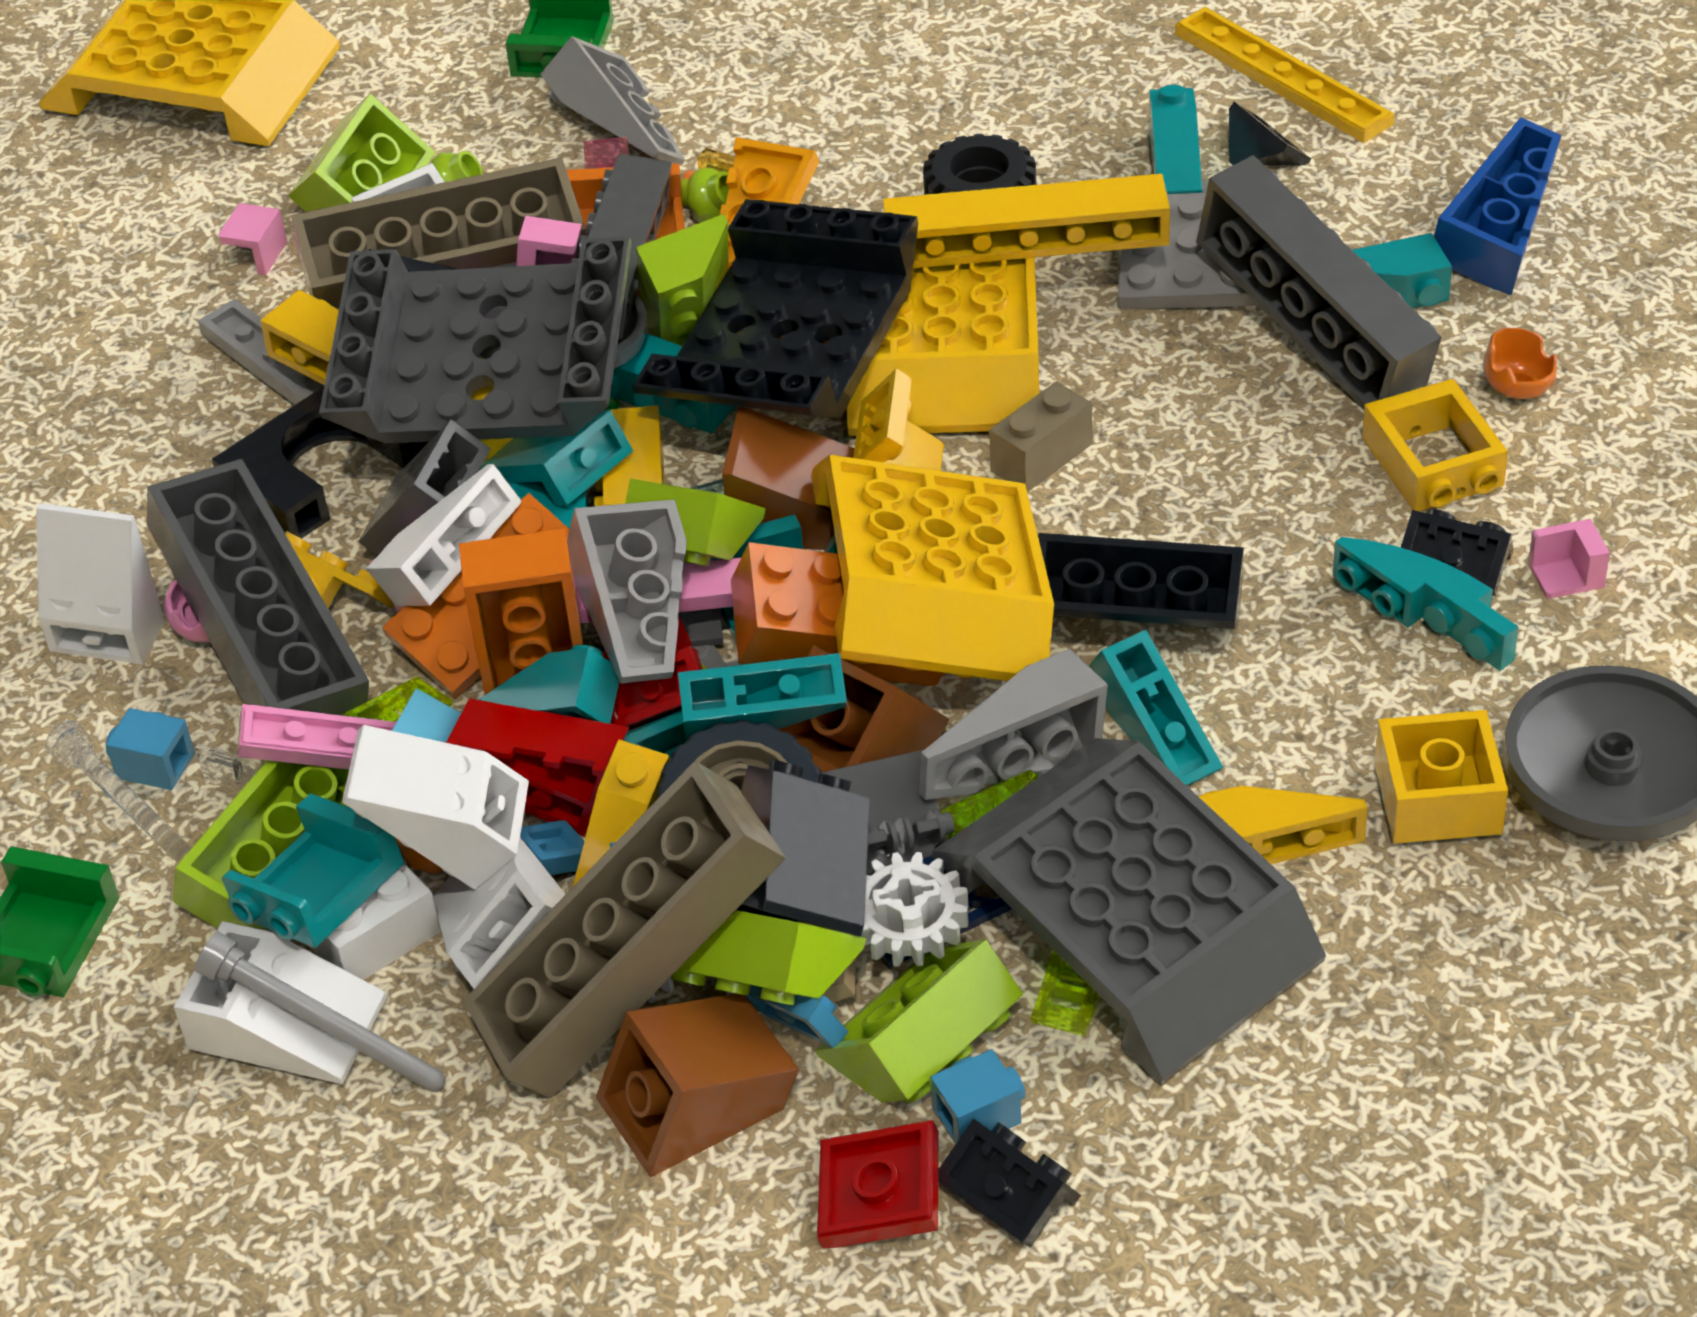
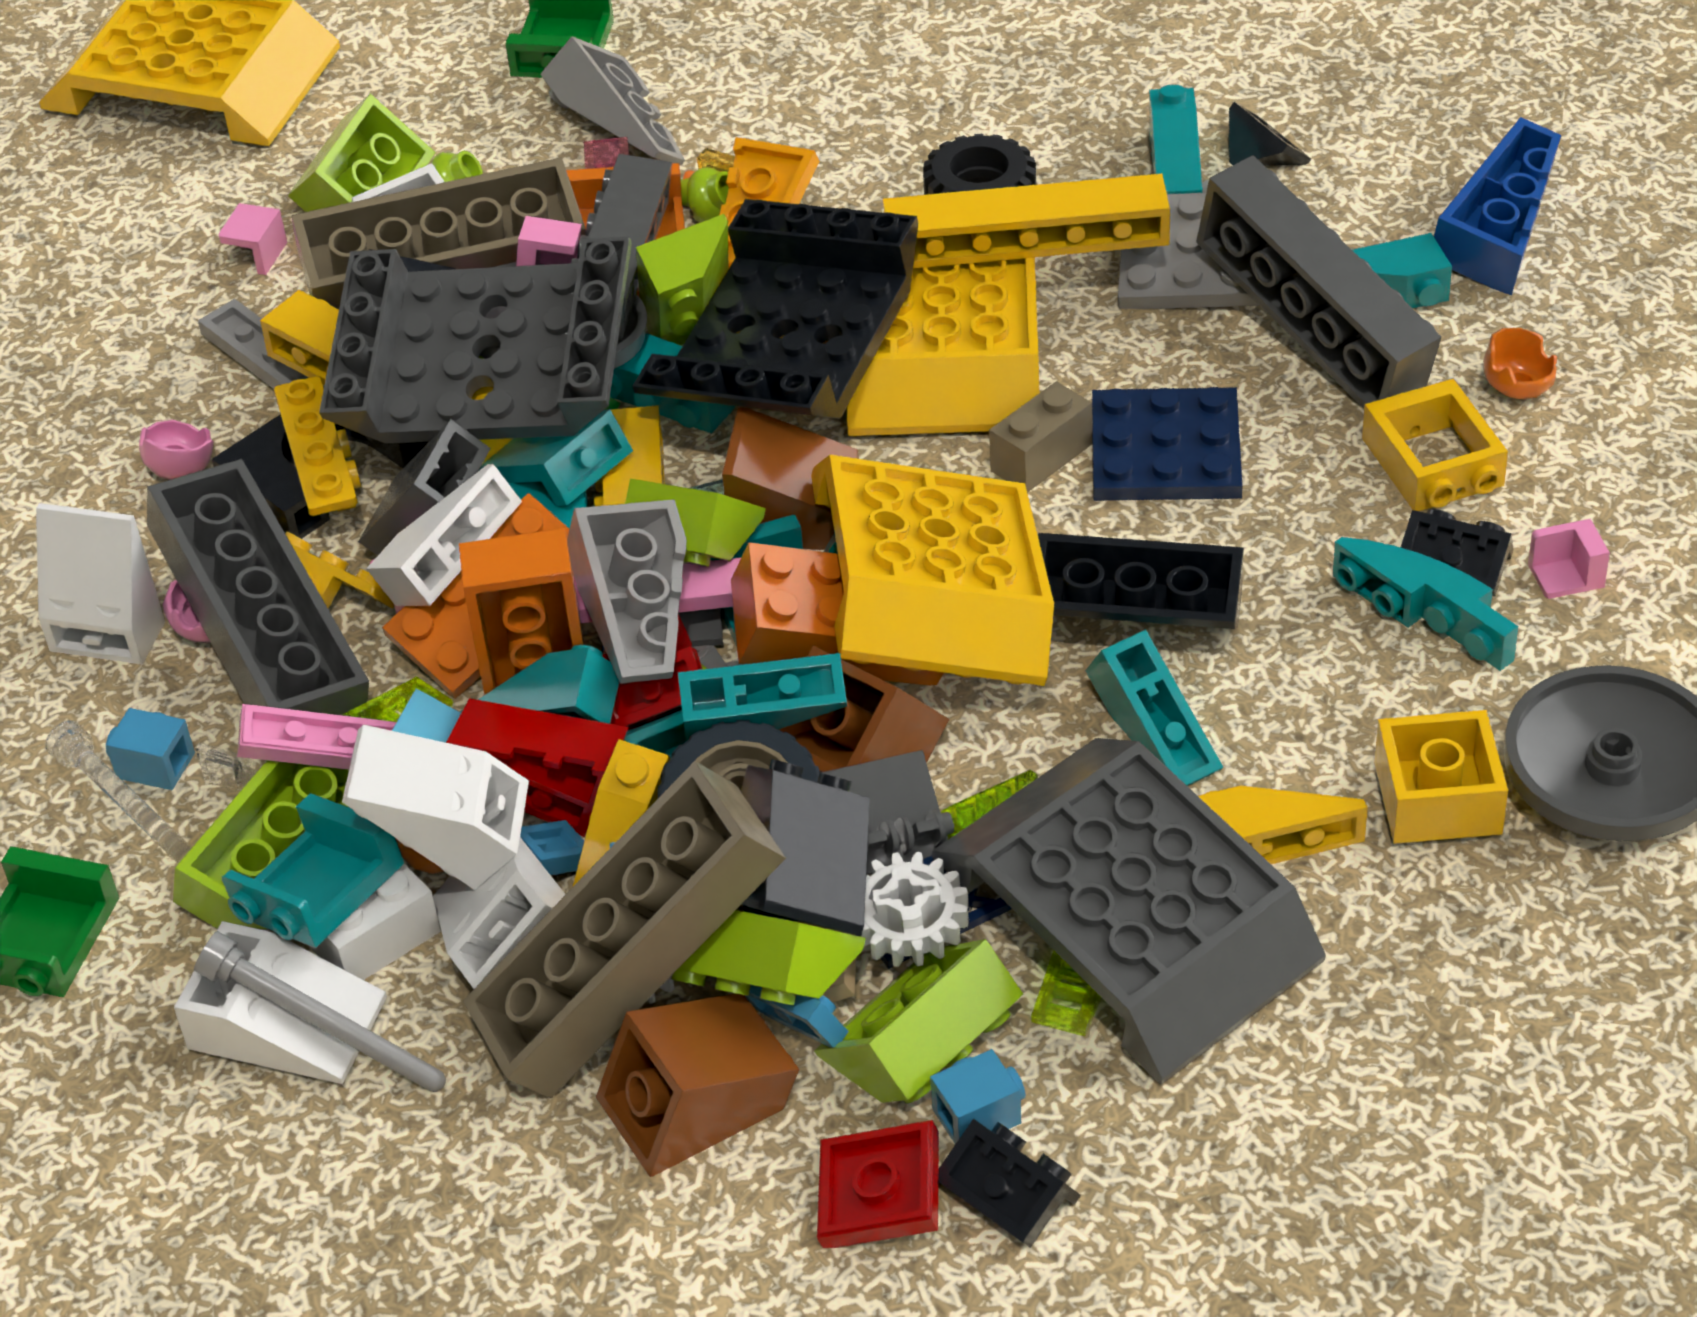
(175, 448): none -> bright pink hair
(317, 448): none -> yellow bracket
(888, 435): yellow bracket -> none
(1021, 727): light grey wedge -> none
(1166, 444): none -> dark blue plate
(1285, 74): yellow tile -> none

